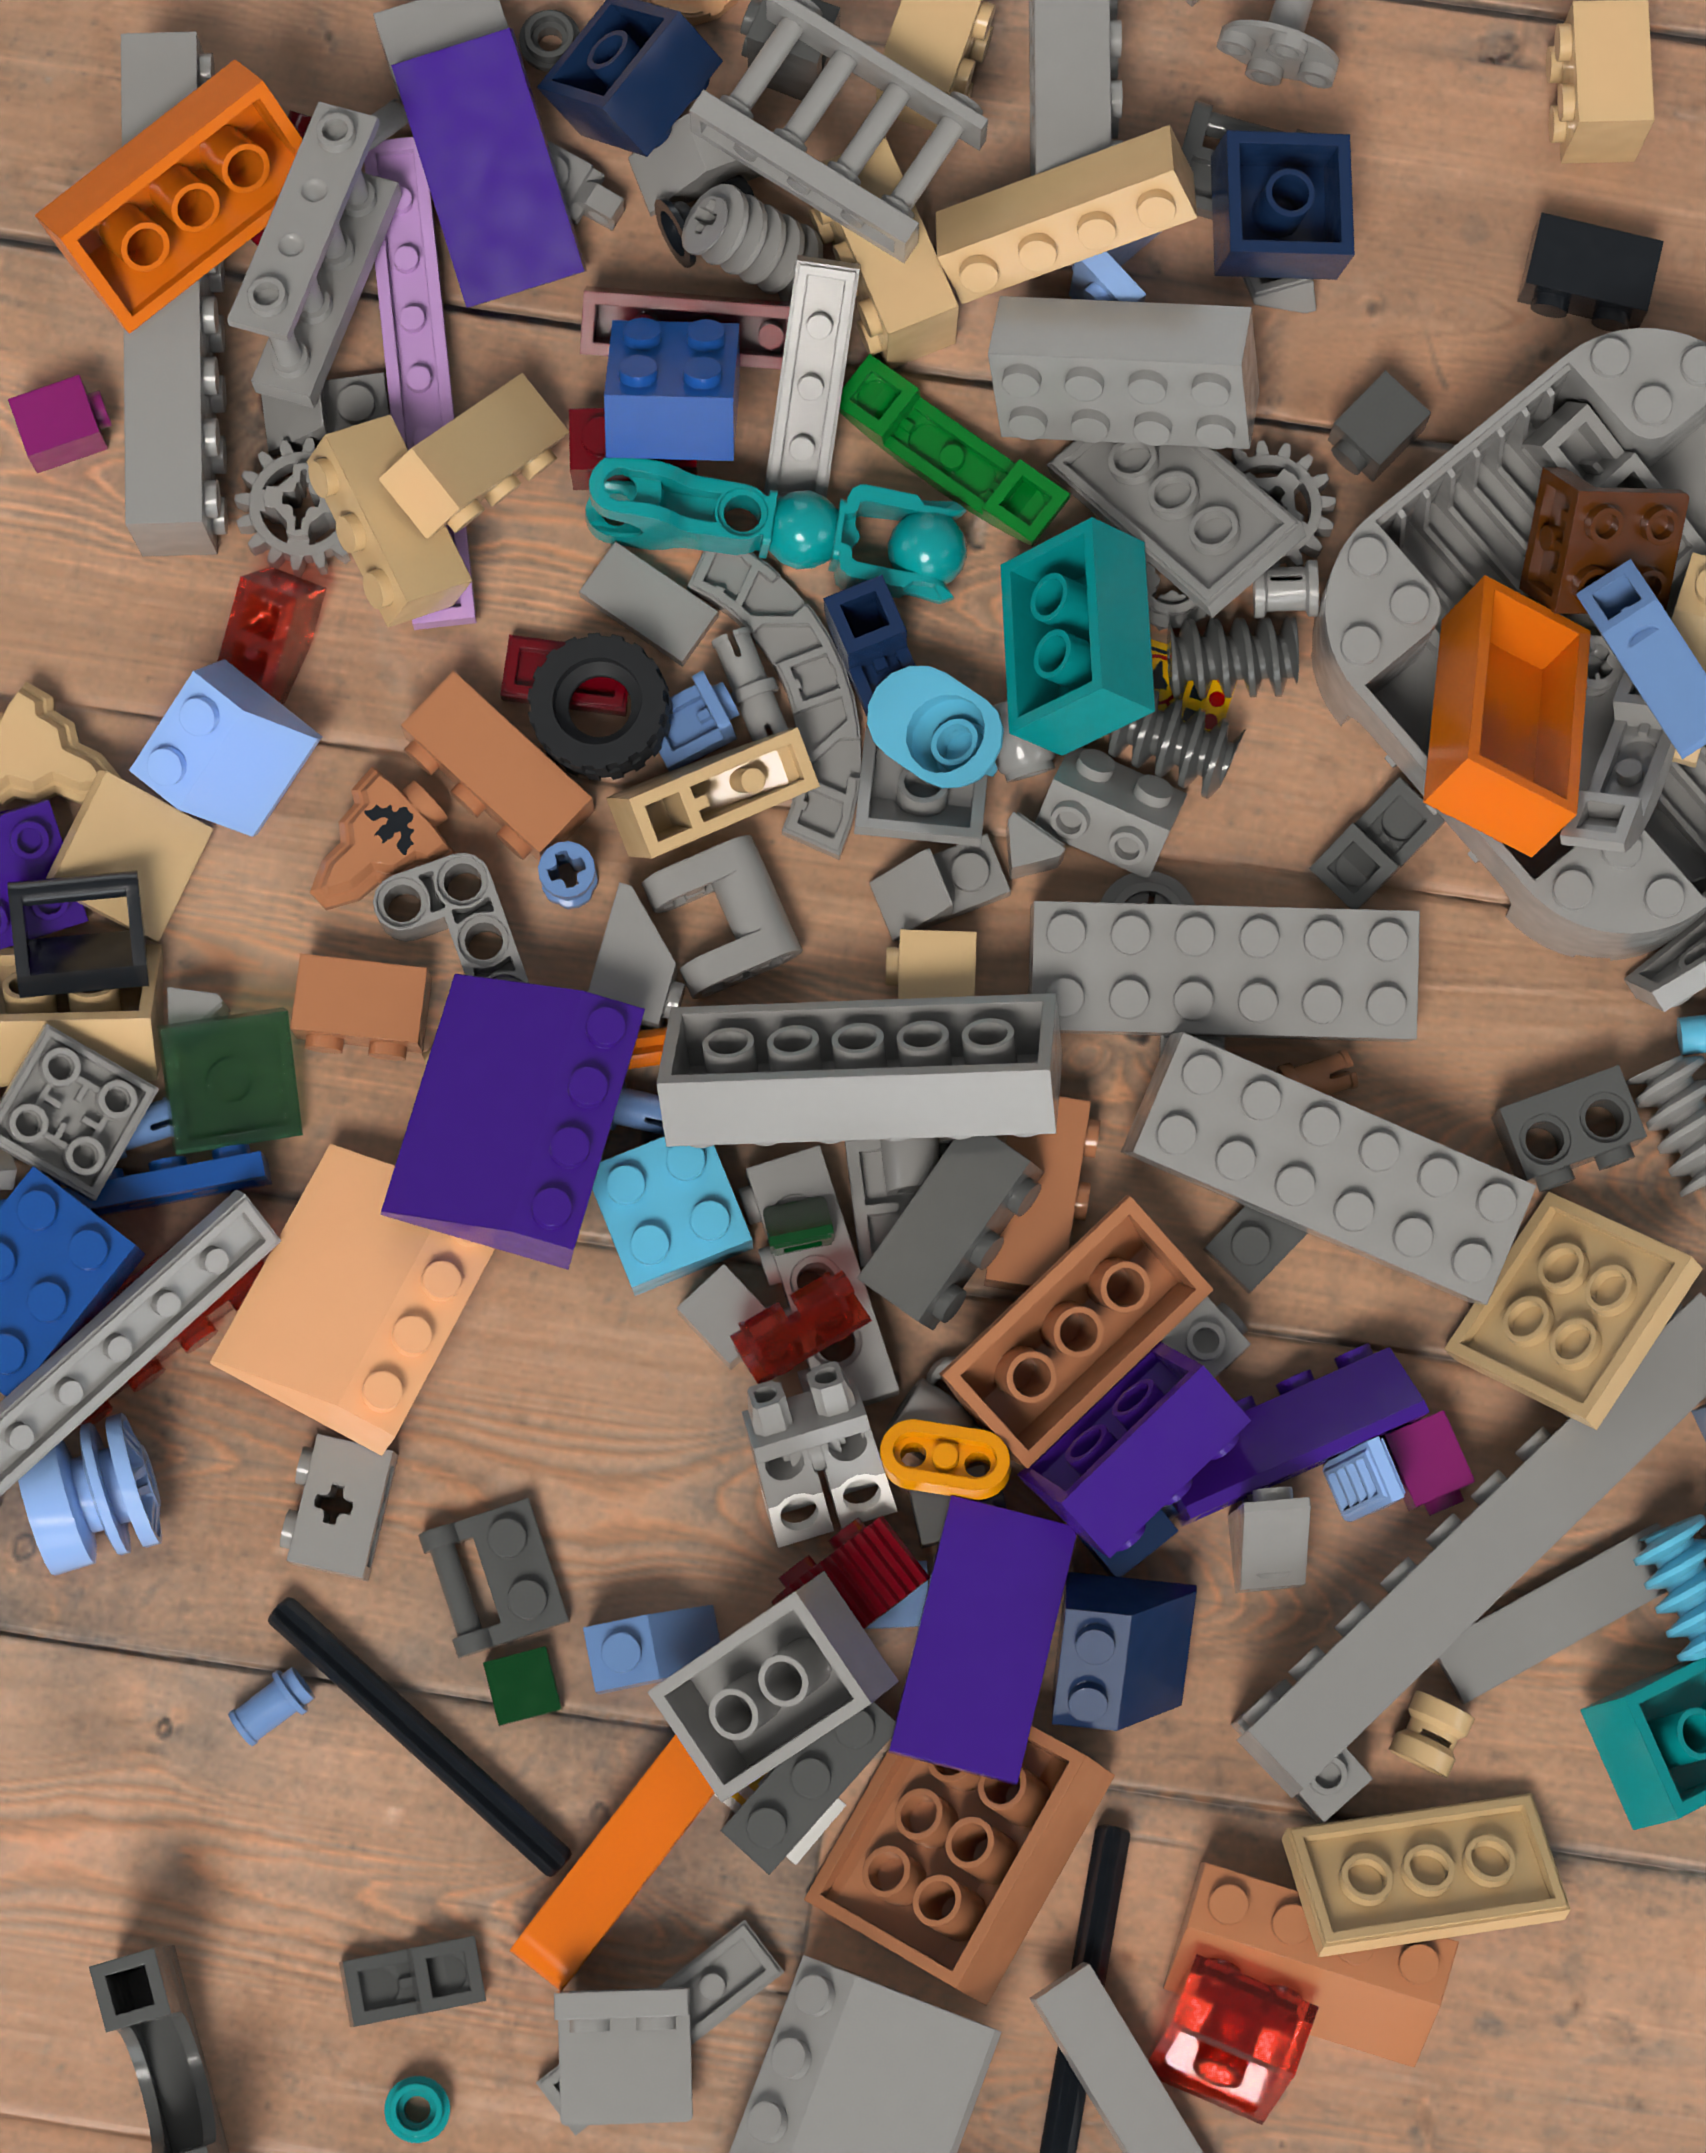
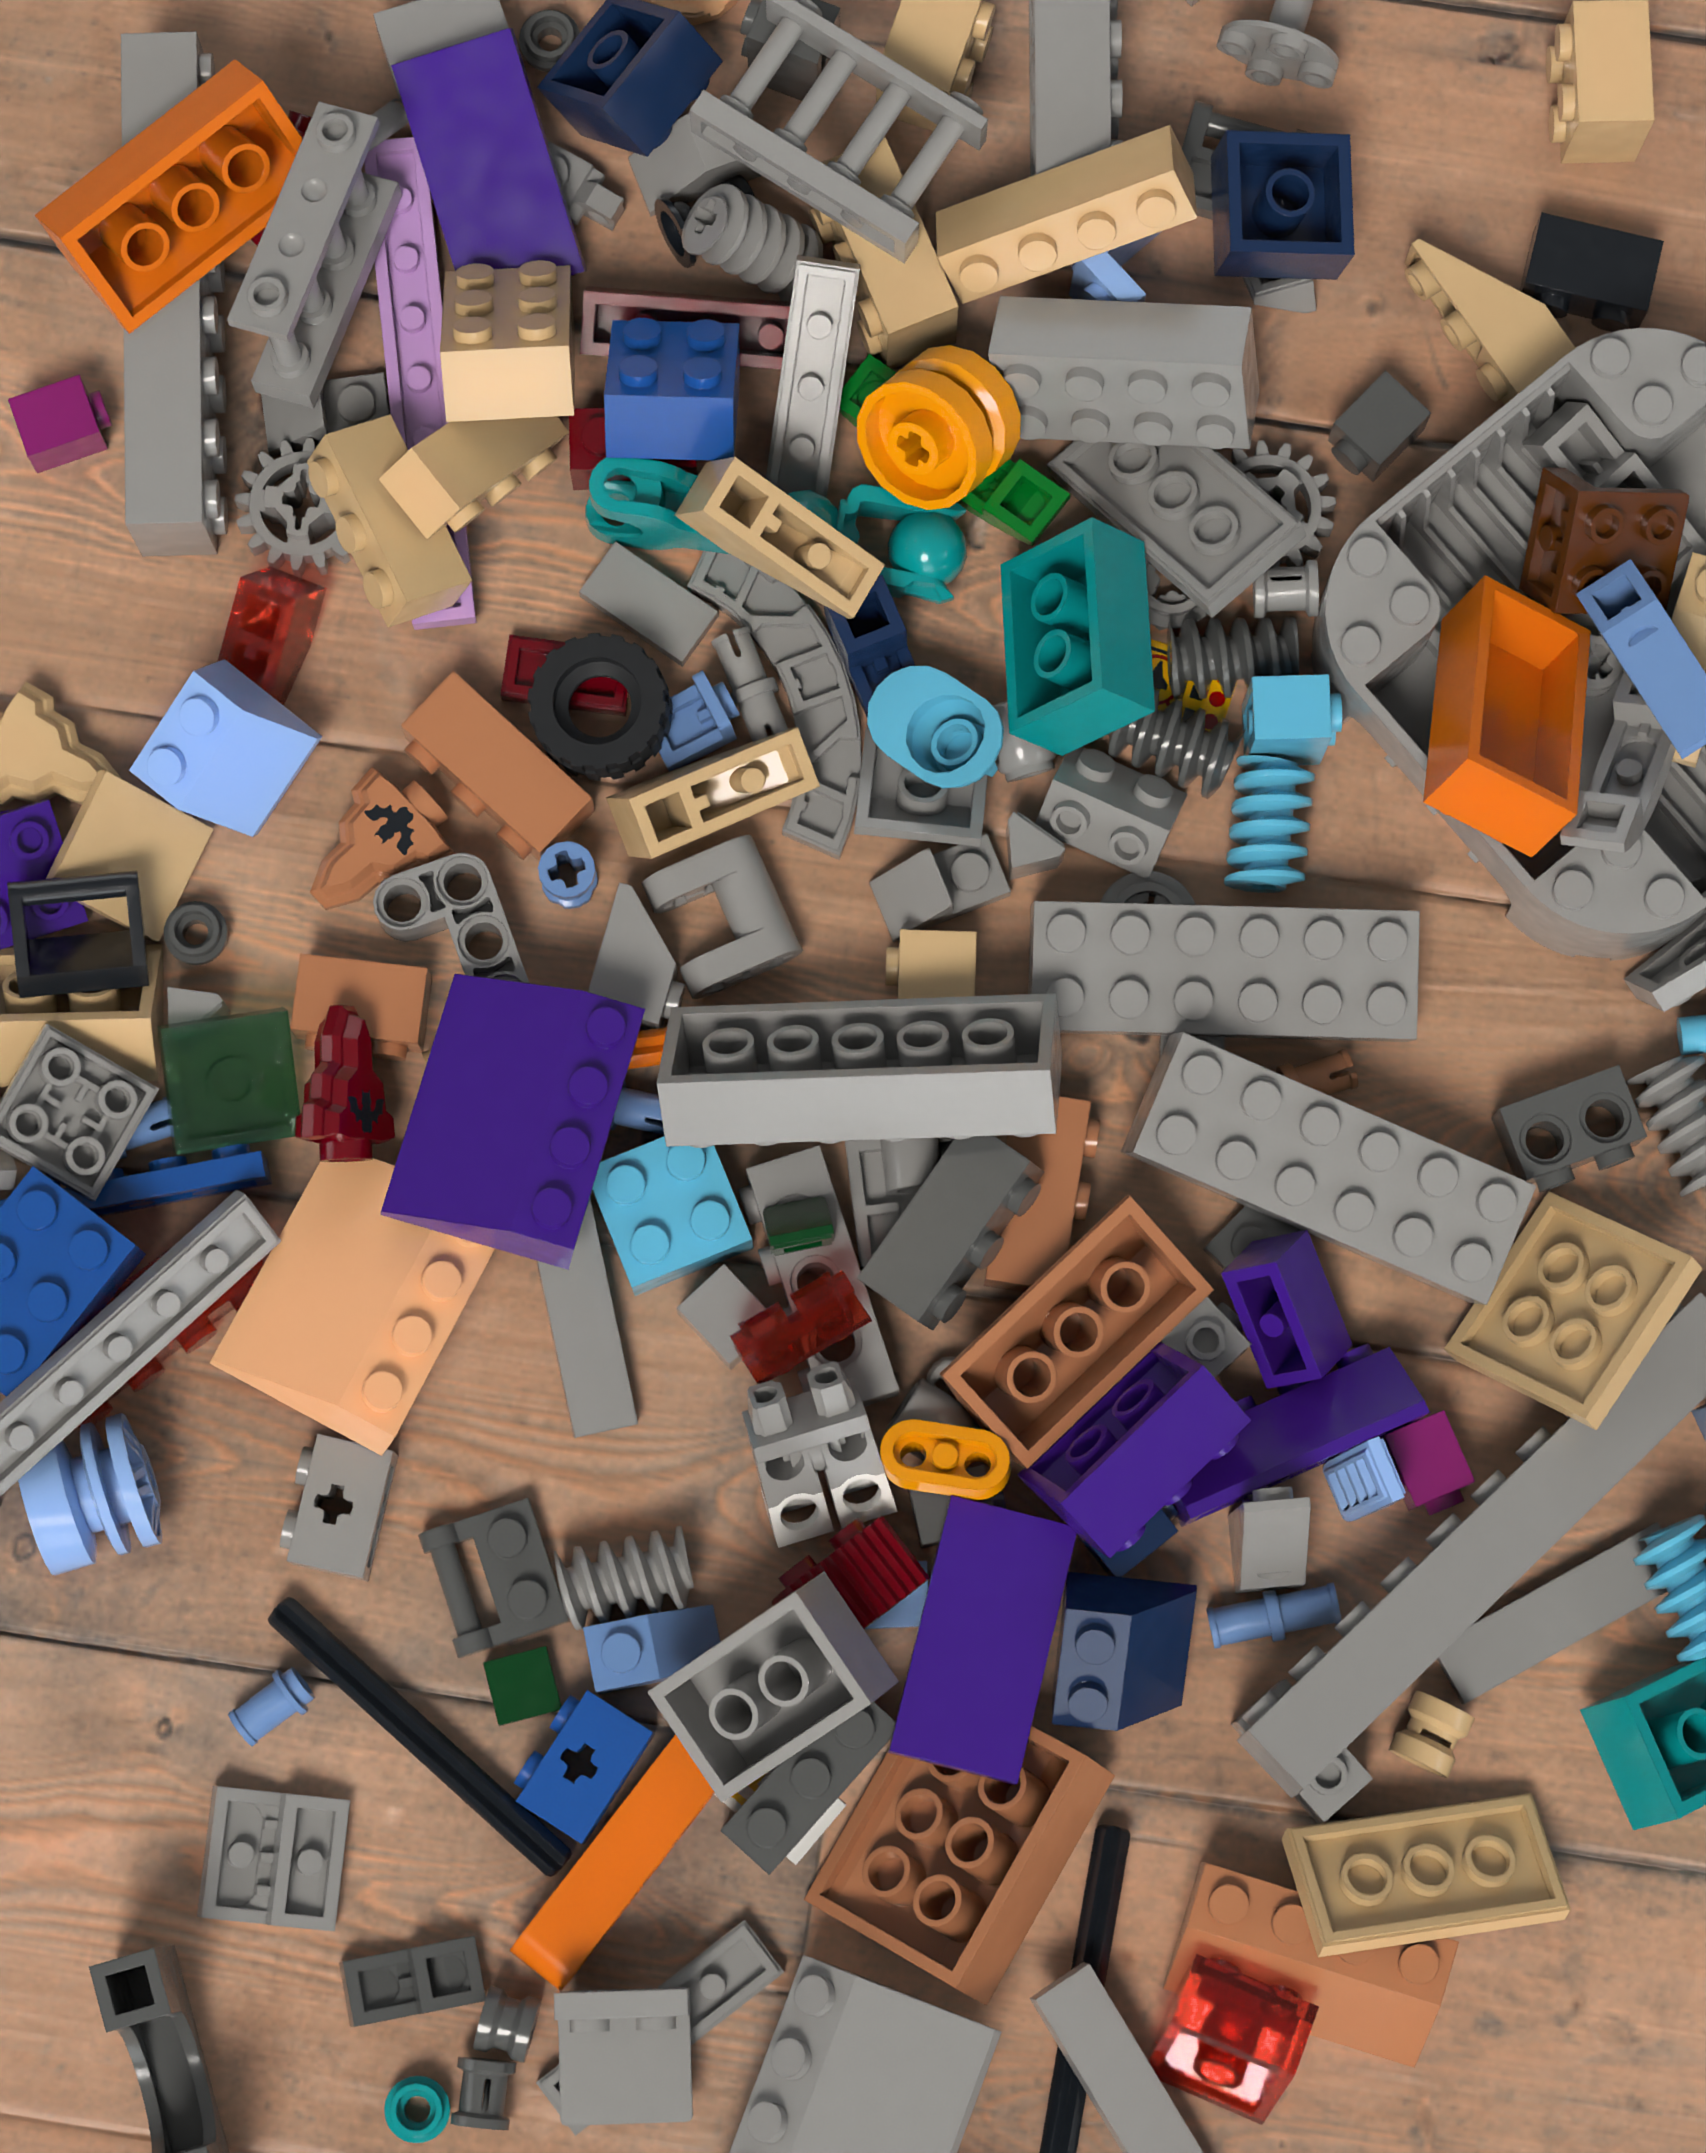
(186, 916): none -> dark grey plate
(273, 1858): none -> light grey slope
(344, 1095): none -> dark red rock
(471, 2110): none -> dark grey bush
(507, 2024): none -> dark grey wheel
(508, 342): none -> tan brick
(581, 1804): none -> blue brick
(587, 1338): none -> light grey tile
(625, 1578): none -> light grey piece
(778, 535): none -> tan slope
(938, 427): none -> light orange wheel
(1267, 824): none -> medium azure piece
(1274, 1615): none -> medium blue pin
(1287, 1309): none -> dark purple brick
(1291, 717): none -> medium azure brick
(1377, 845): dark grey slope -> none
(1499, 326): none -> tan slope

